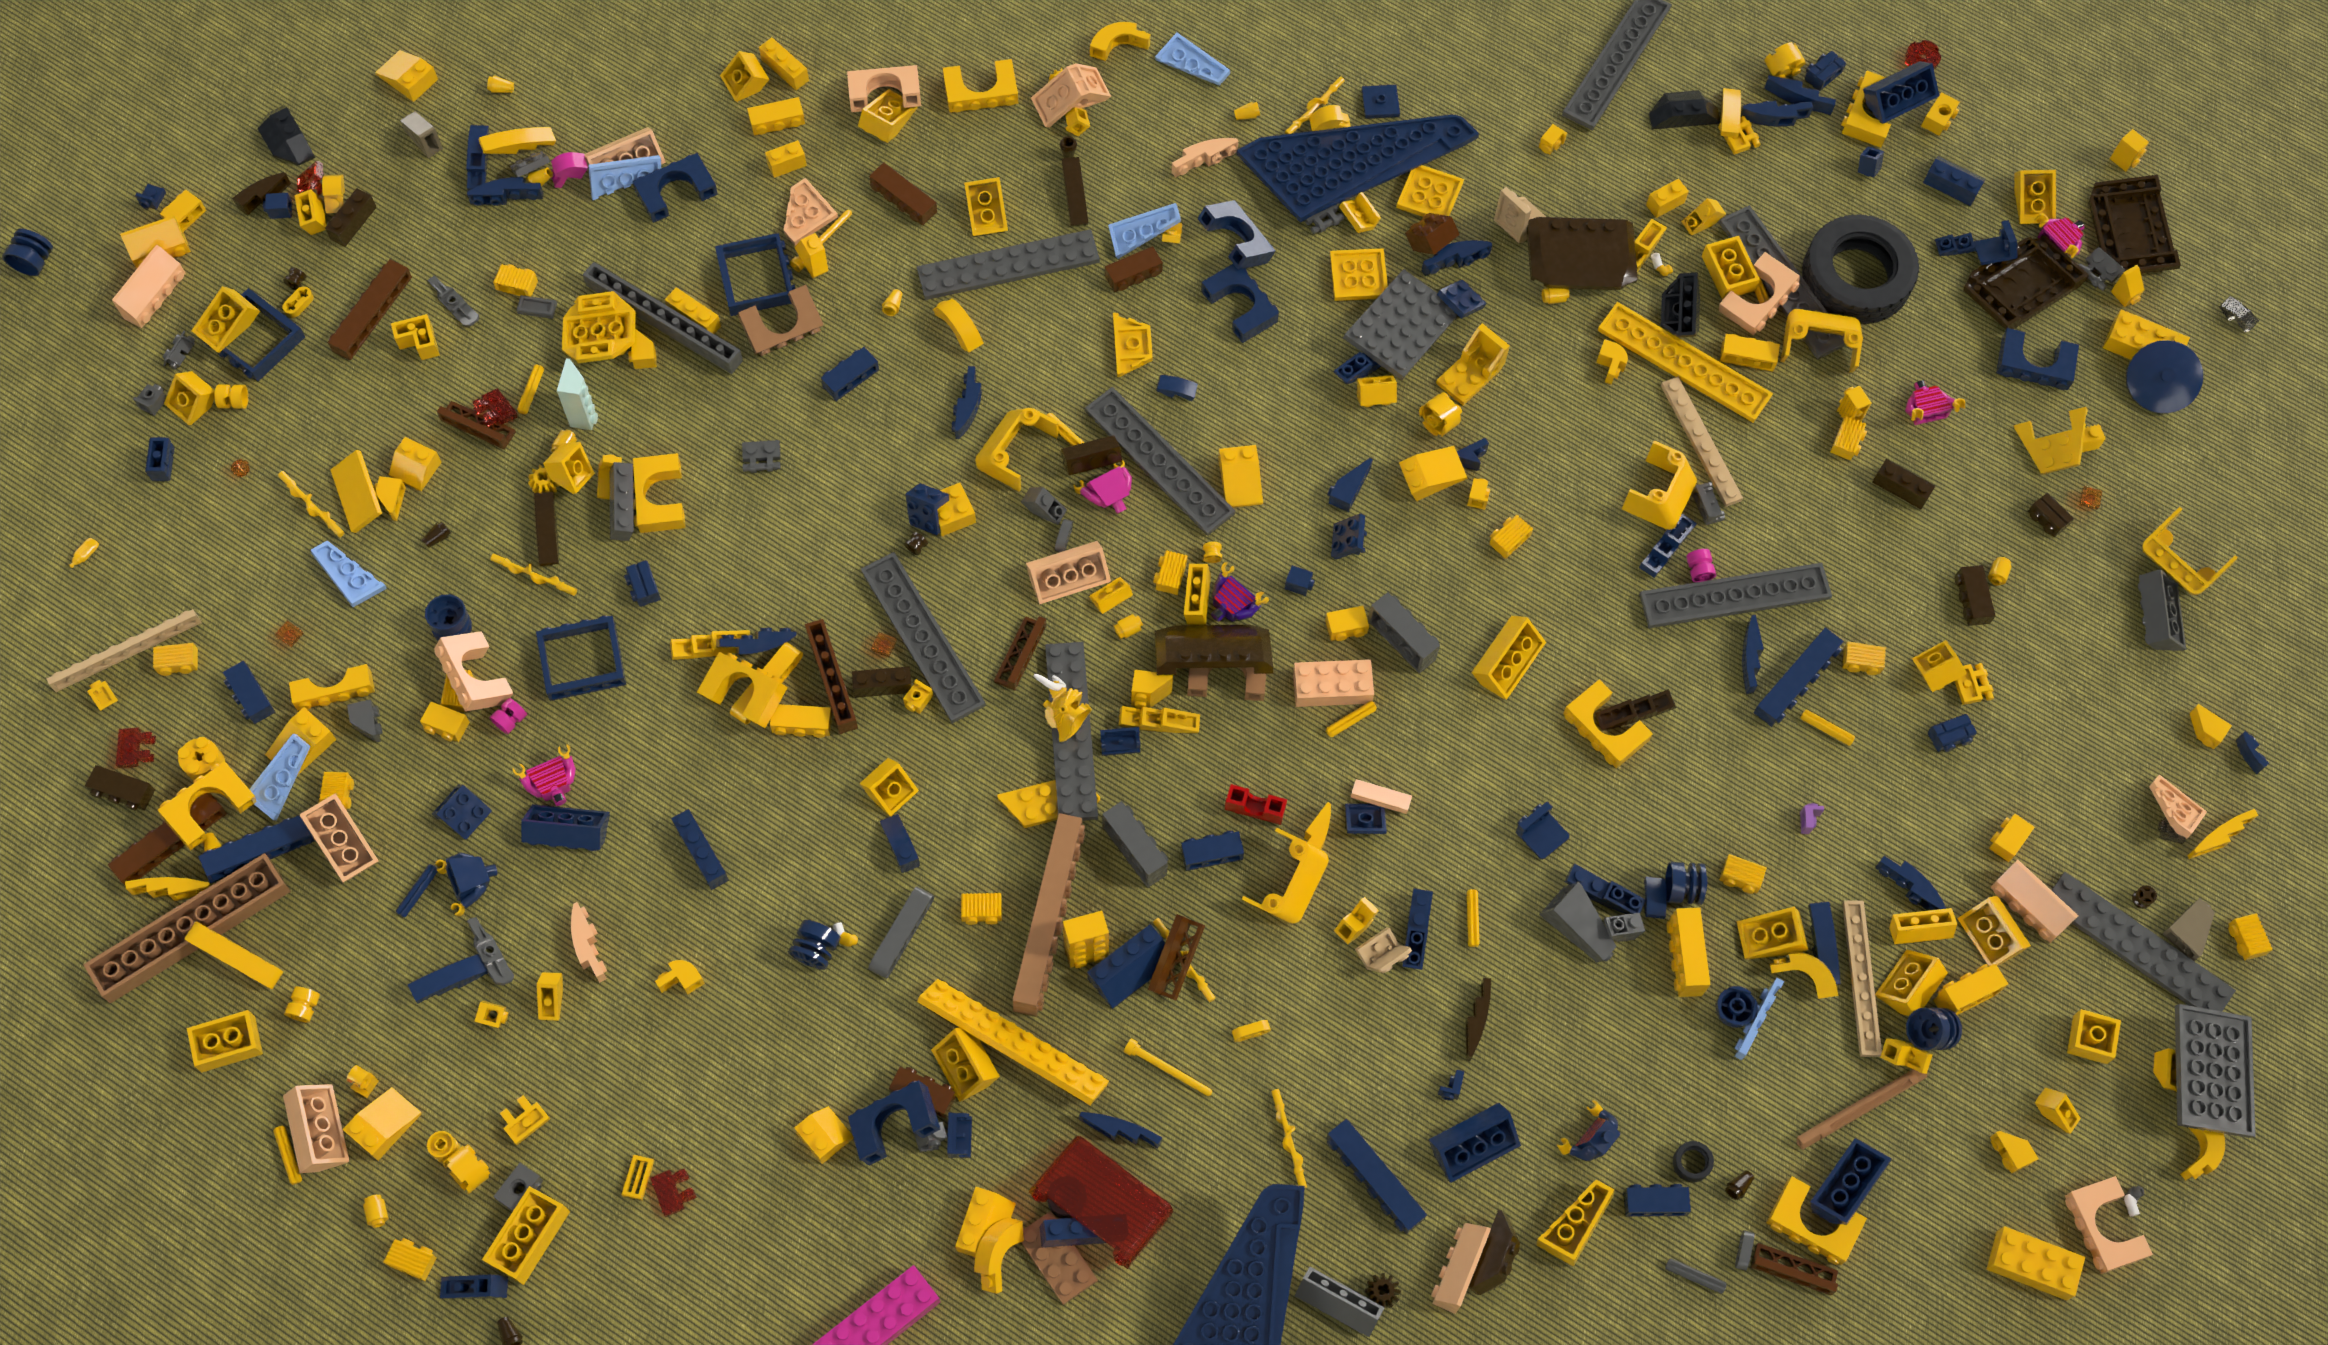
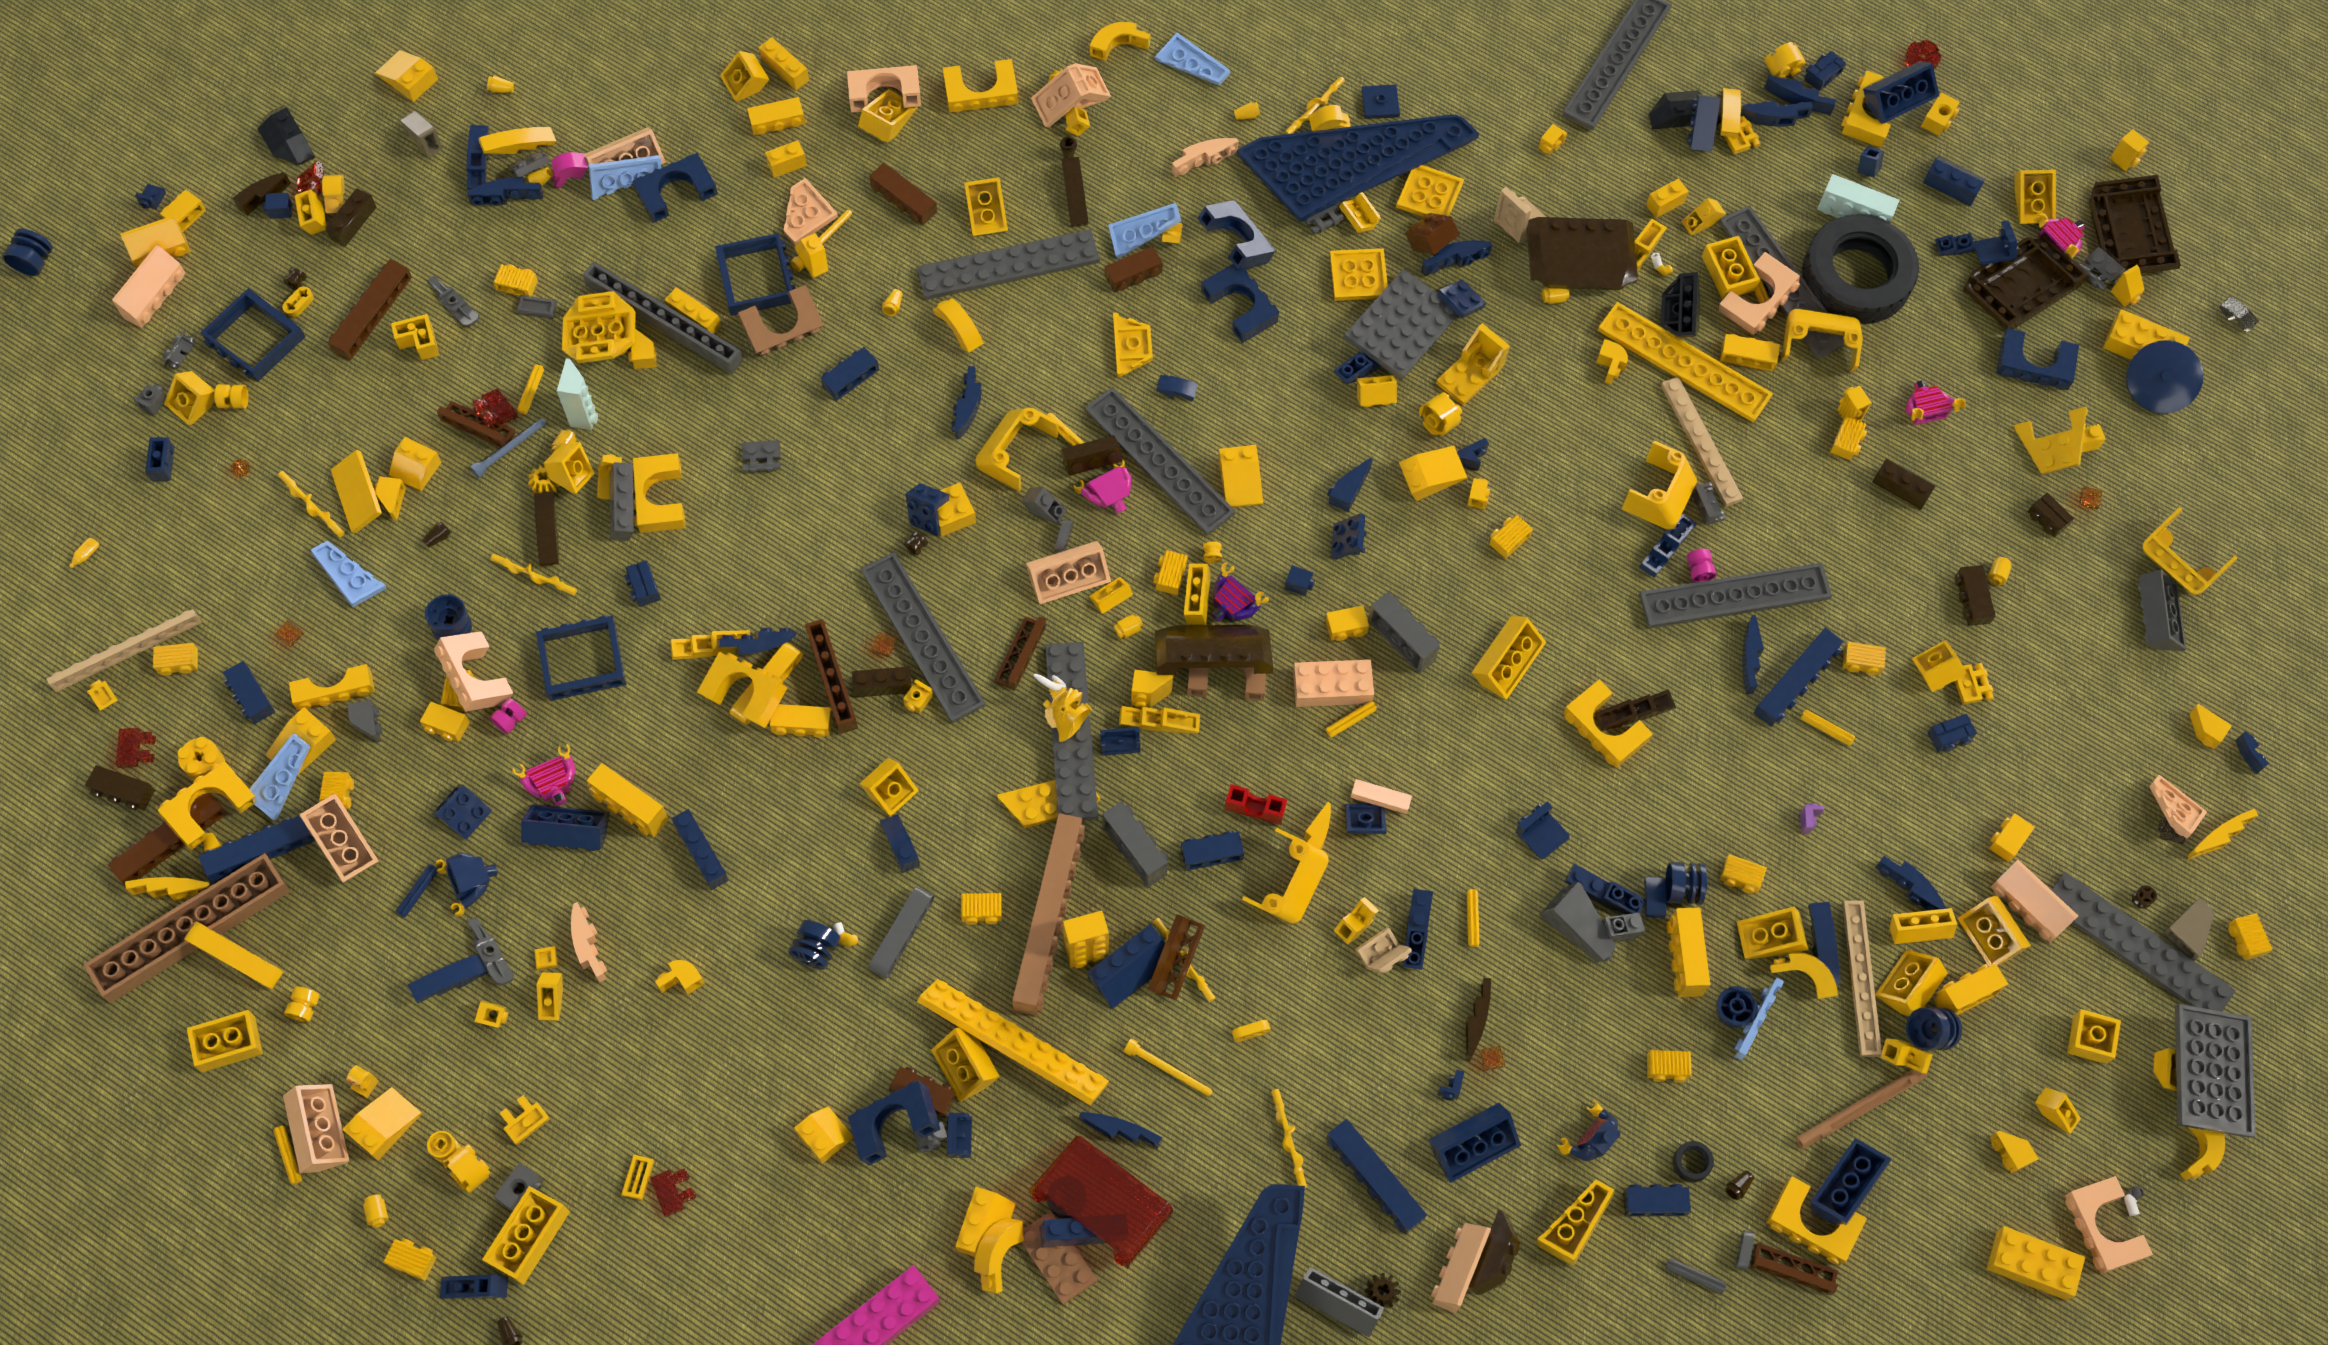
(225, 319): yellow slope -> none
(480, 468): none -> sand blue piece
(546, 958): none -> yellow tile
(627, 800): none -> yellow brick
(1492, 1058): none -> clear orange plate
(1669, 1065): none -> yellow brick
(1703, 122): none -> dark blue brick
(1849, 198): none -> light aqua brick

